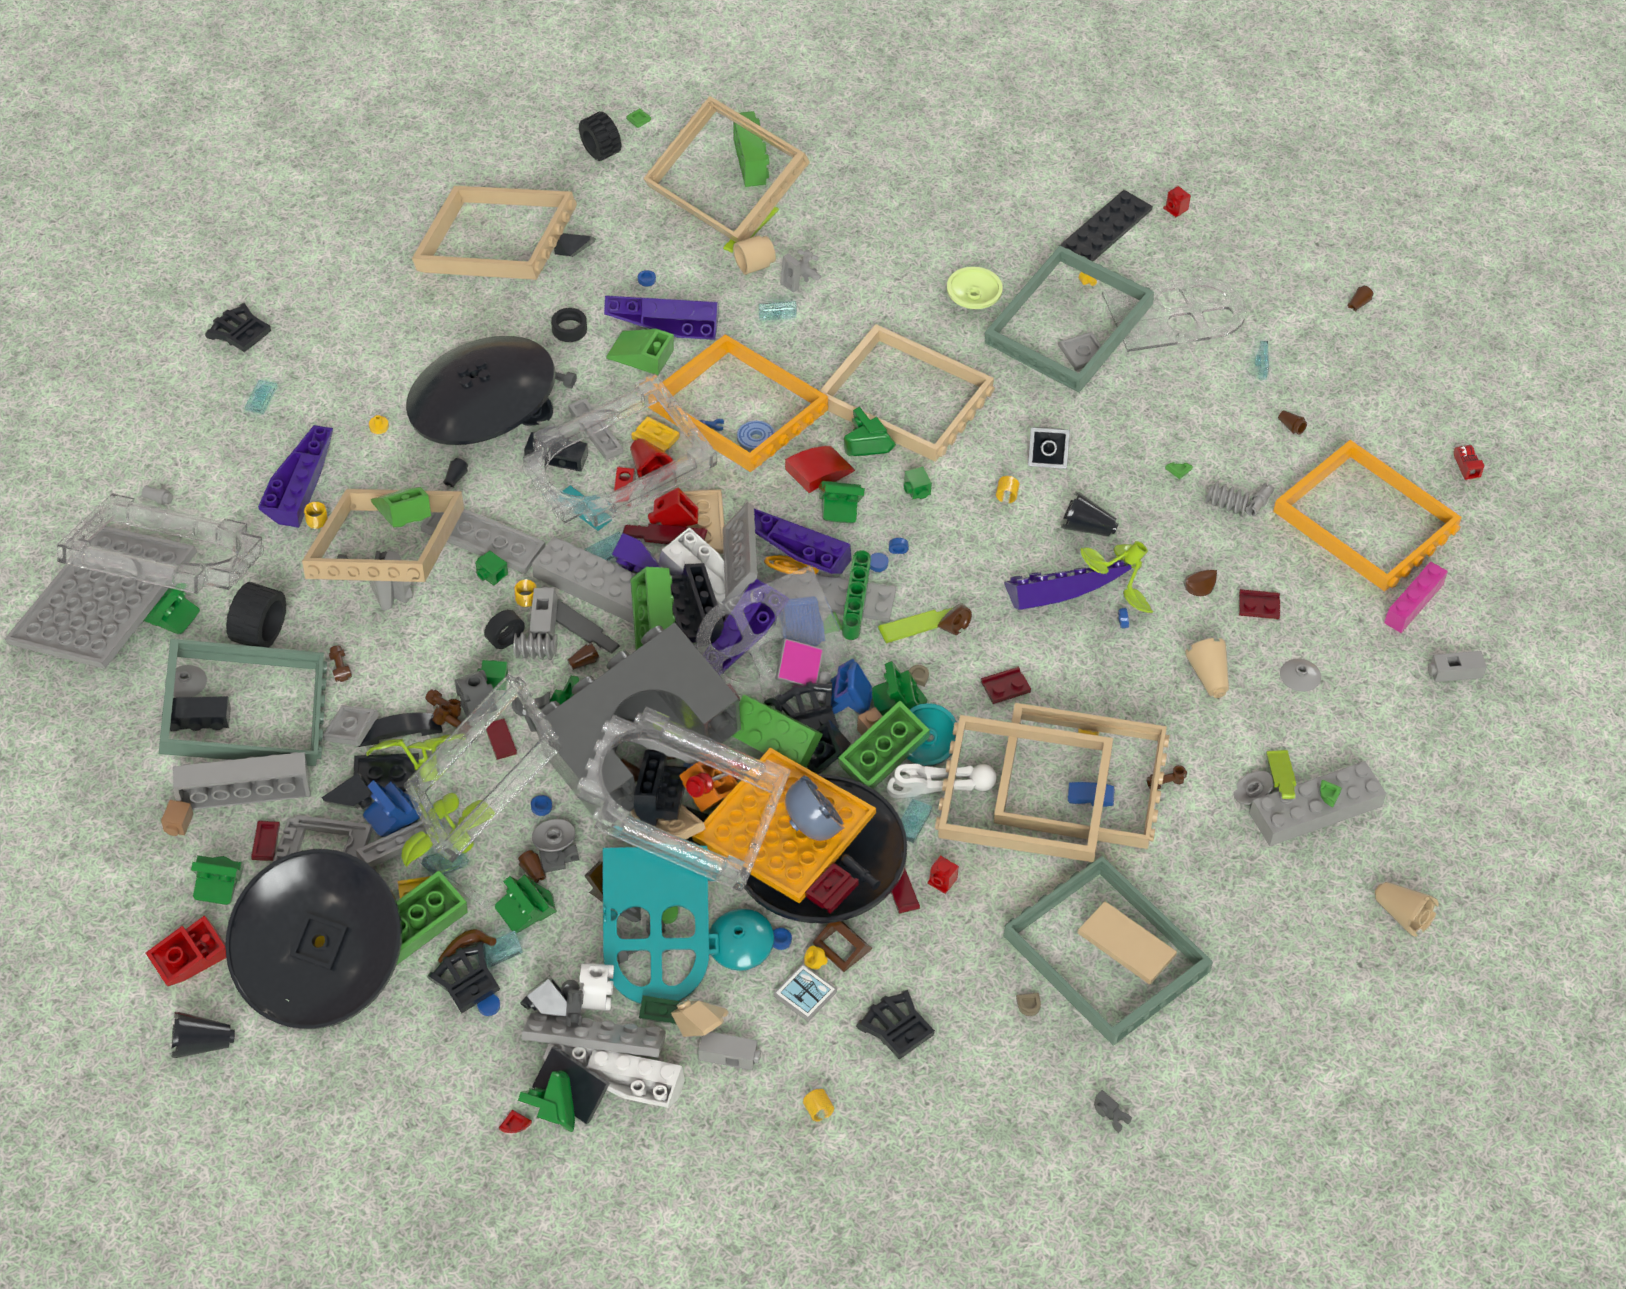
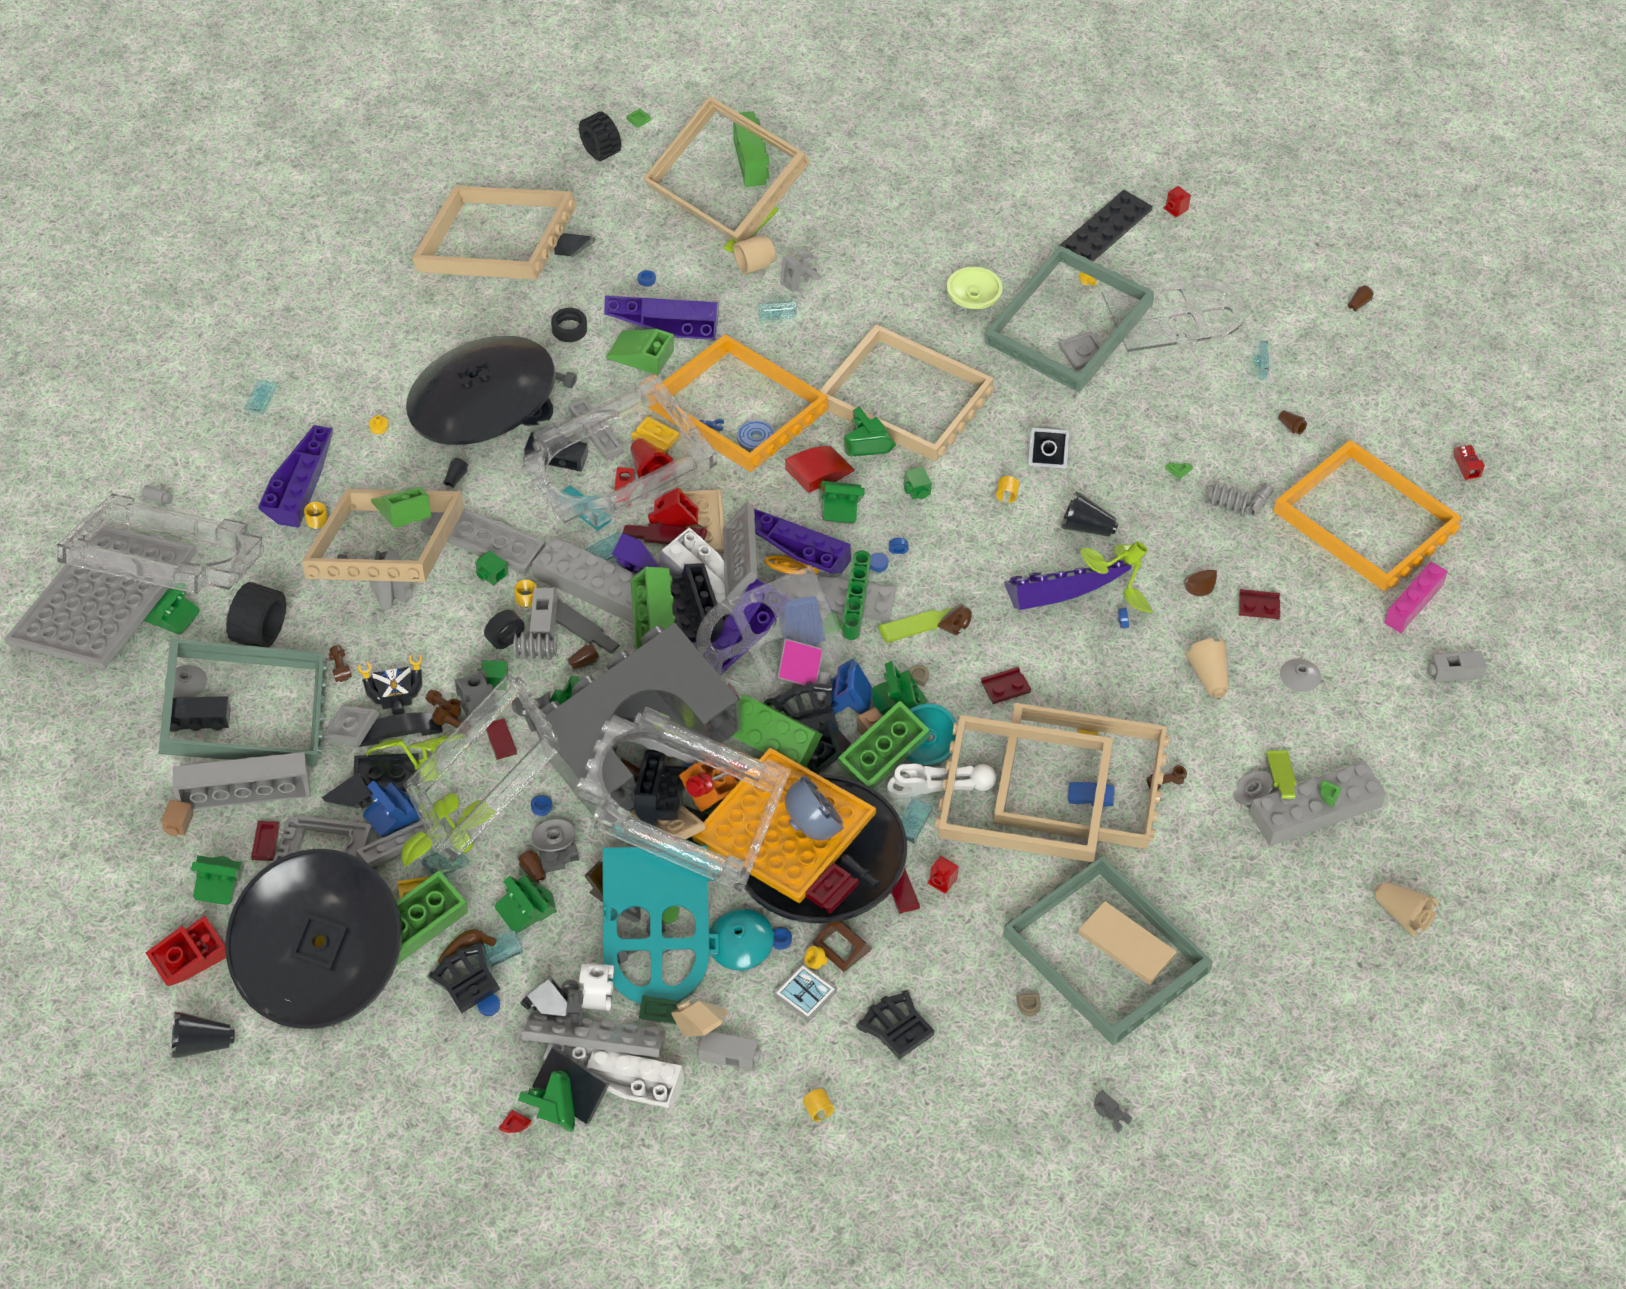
(243, 336): black plate -> none
(393, 687): none -> torso

